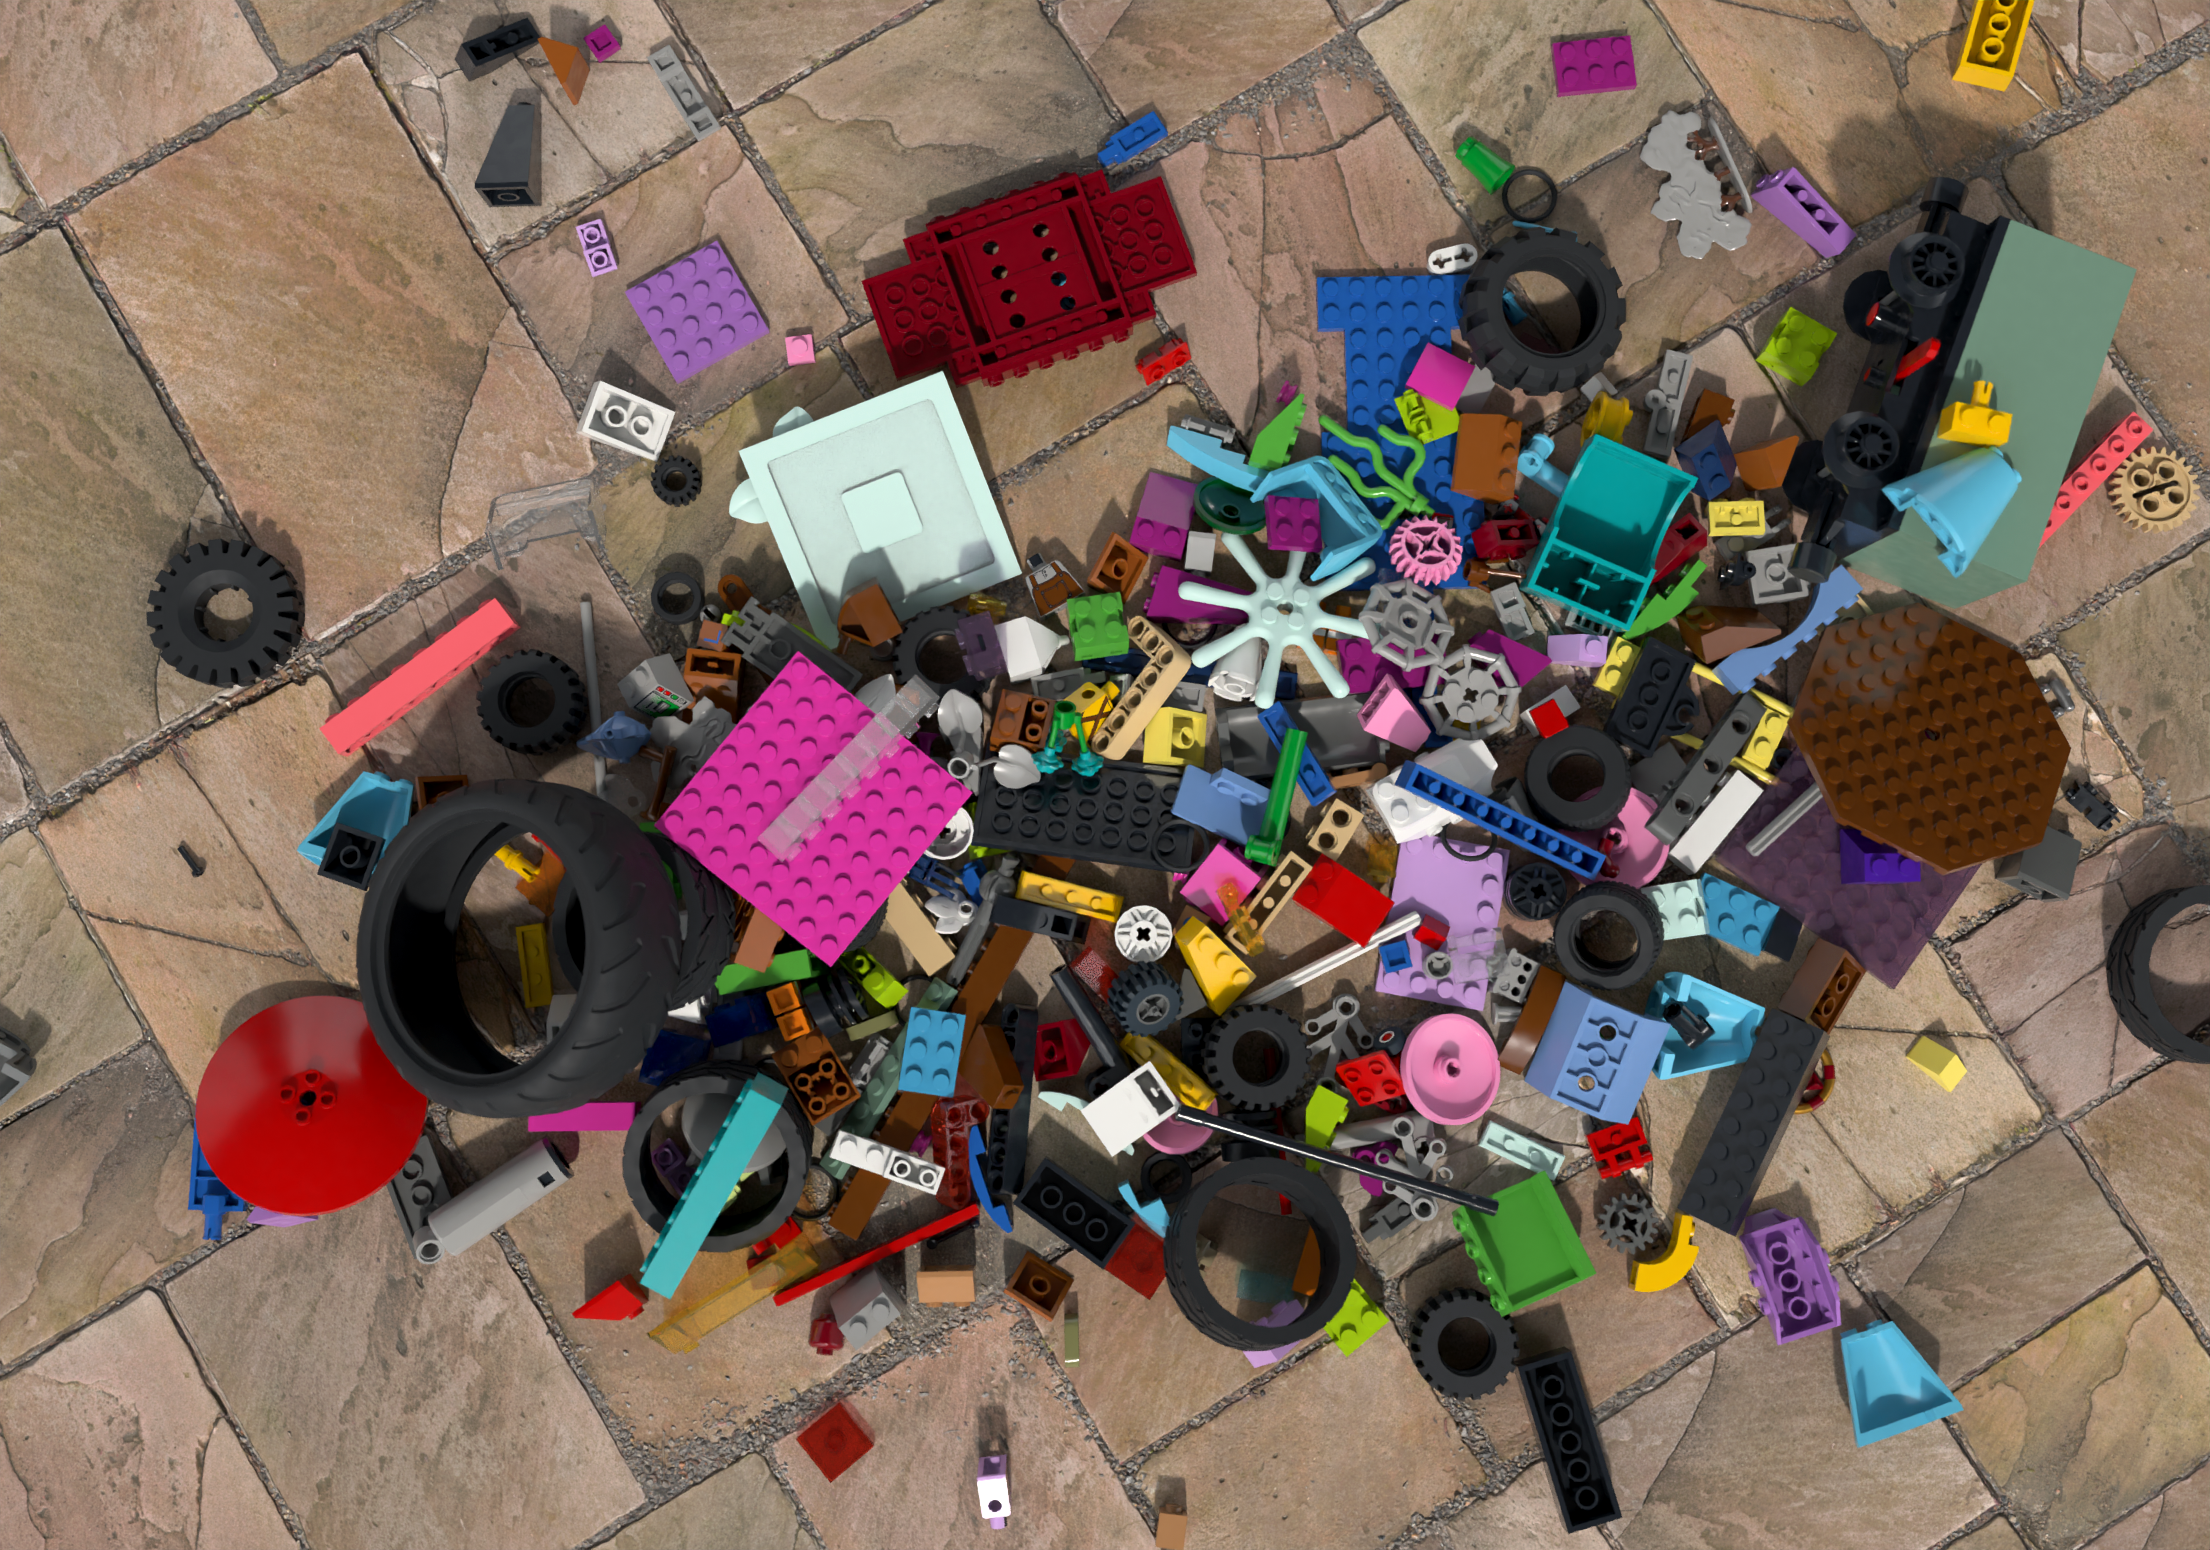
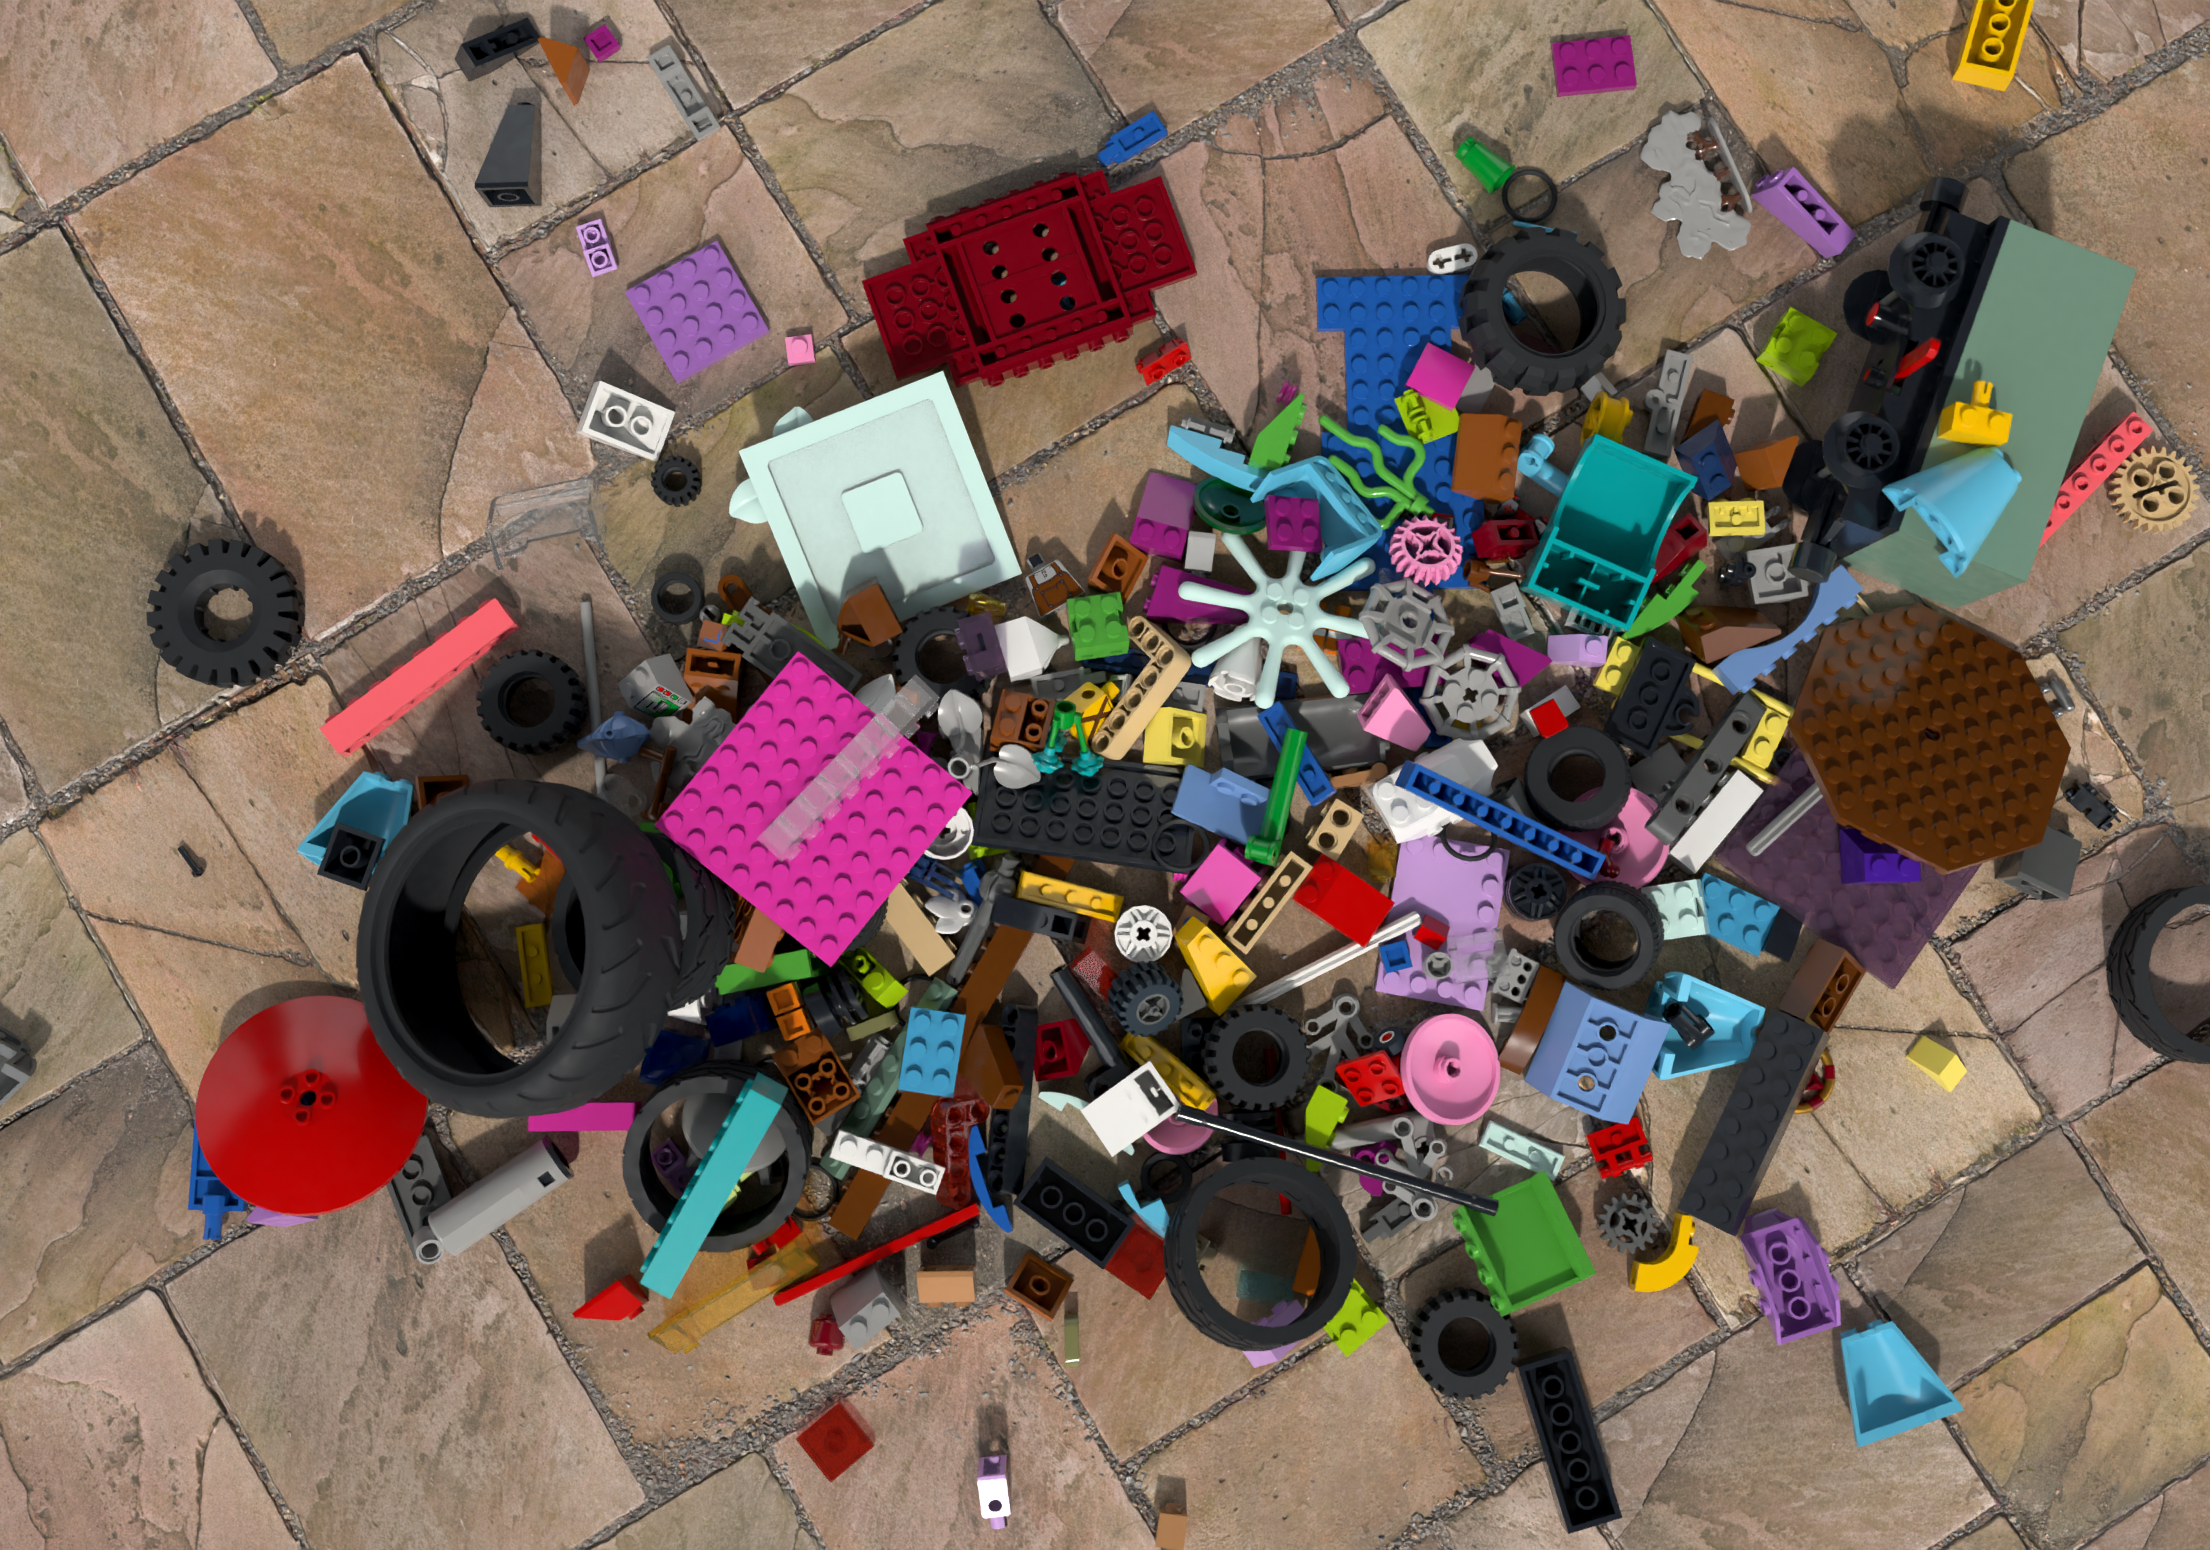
(1239, 919): clear yellow hinge -> none

